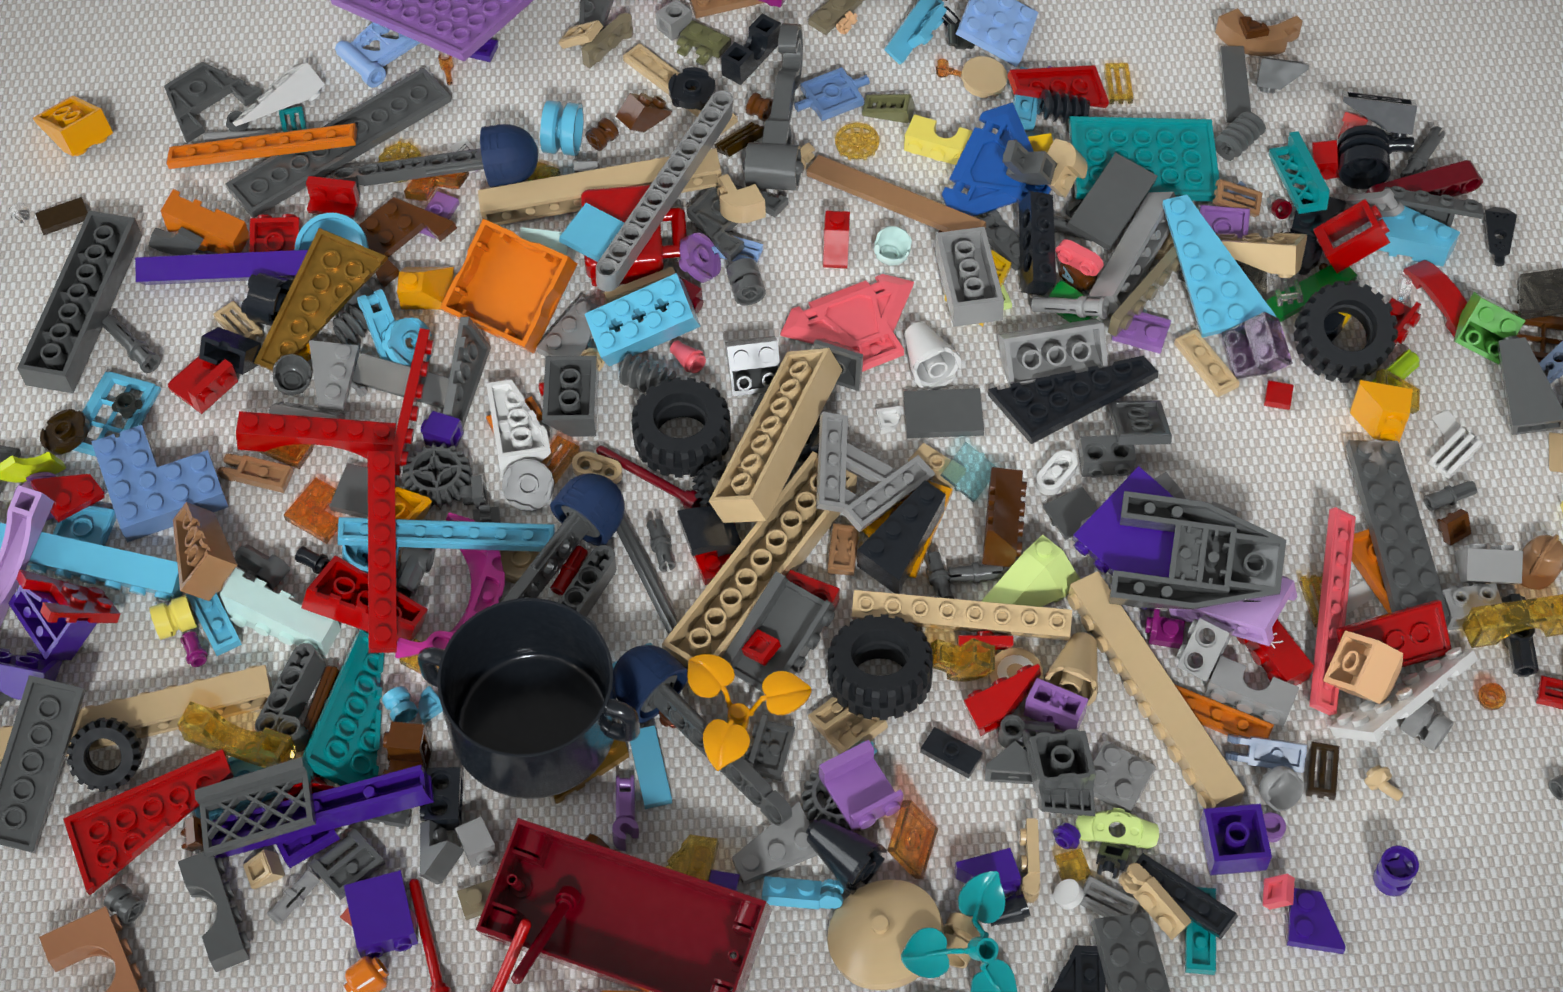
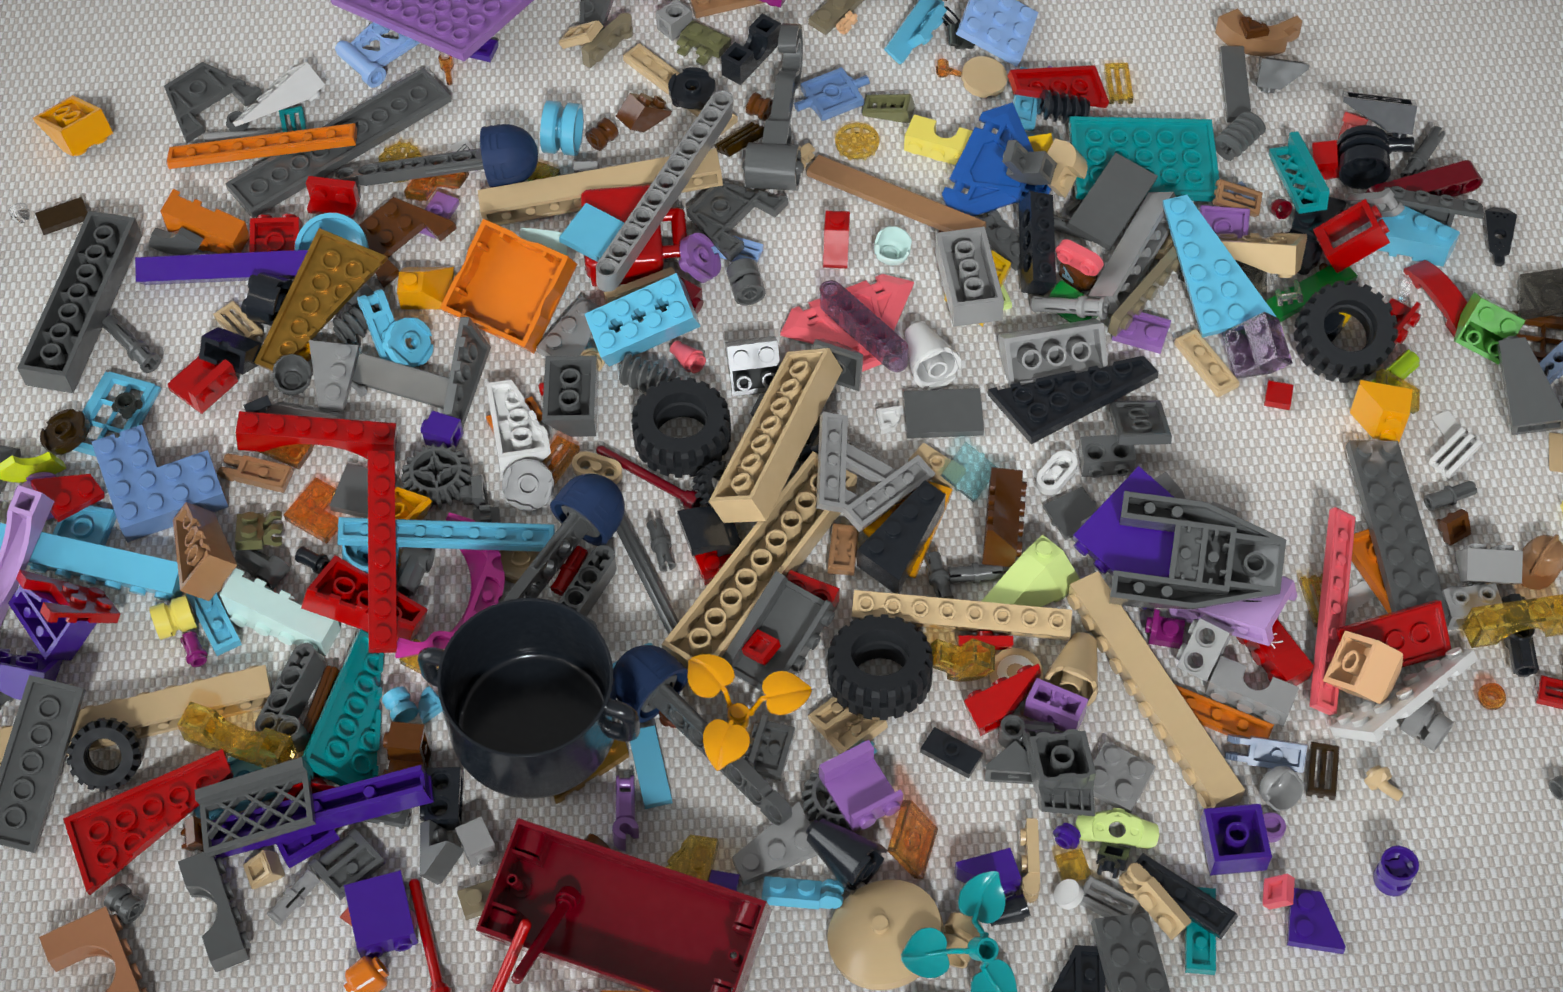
(255, 530): none -> olive plate
(259, 405): none -> black plate
(414, 391): red plate -> none
(742, 204): tan brick -> none
(864, 326): none -> clear purple beam

